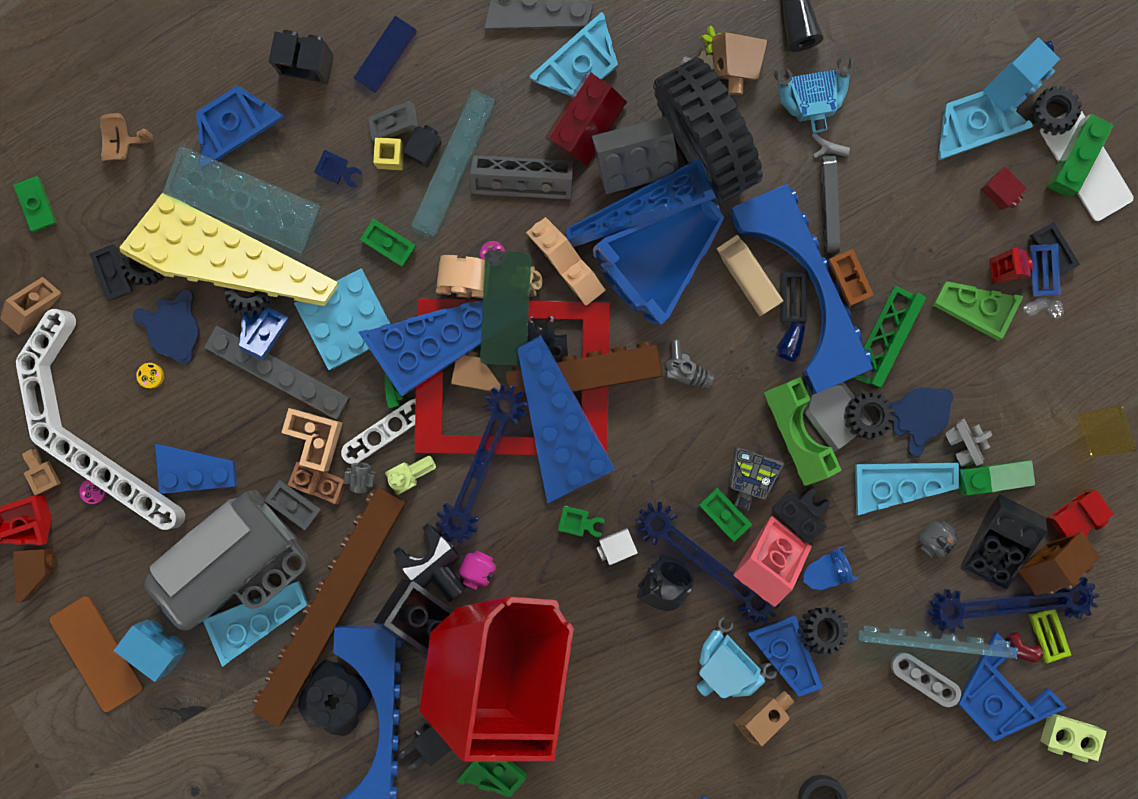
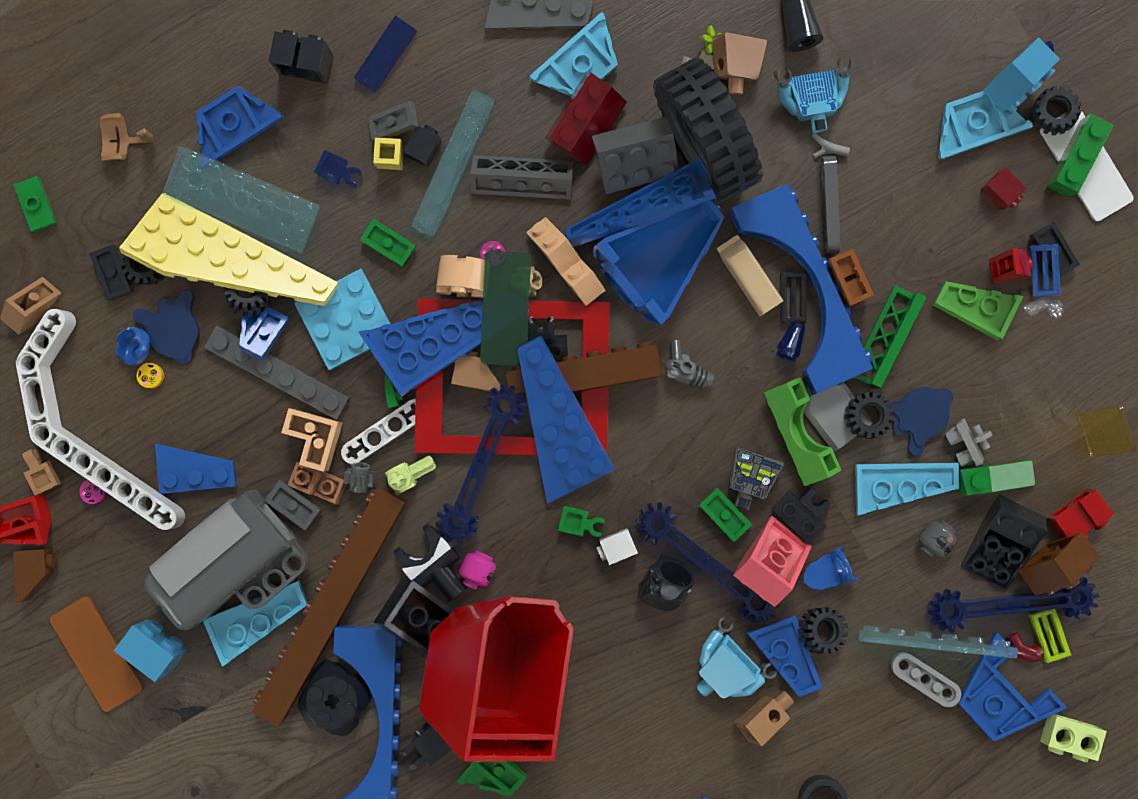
(133, 345): none -> blue hair

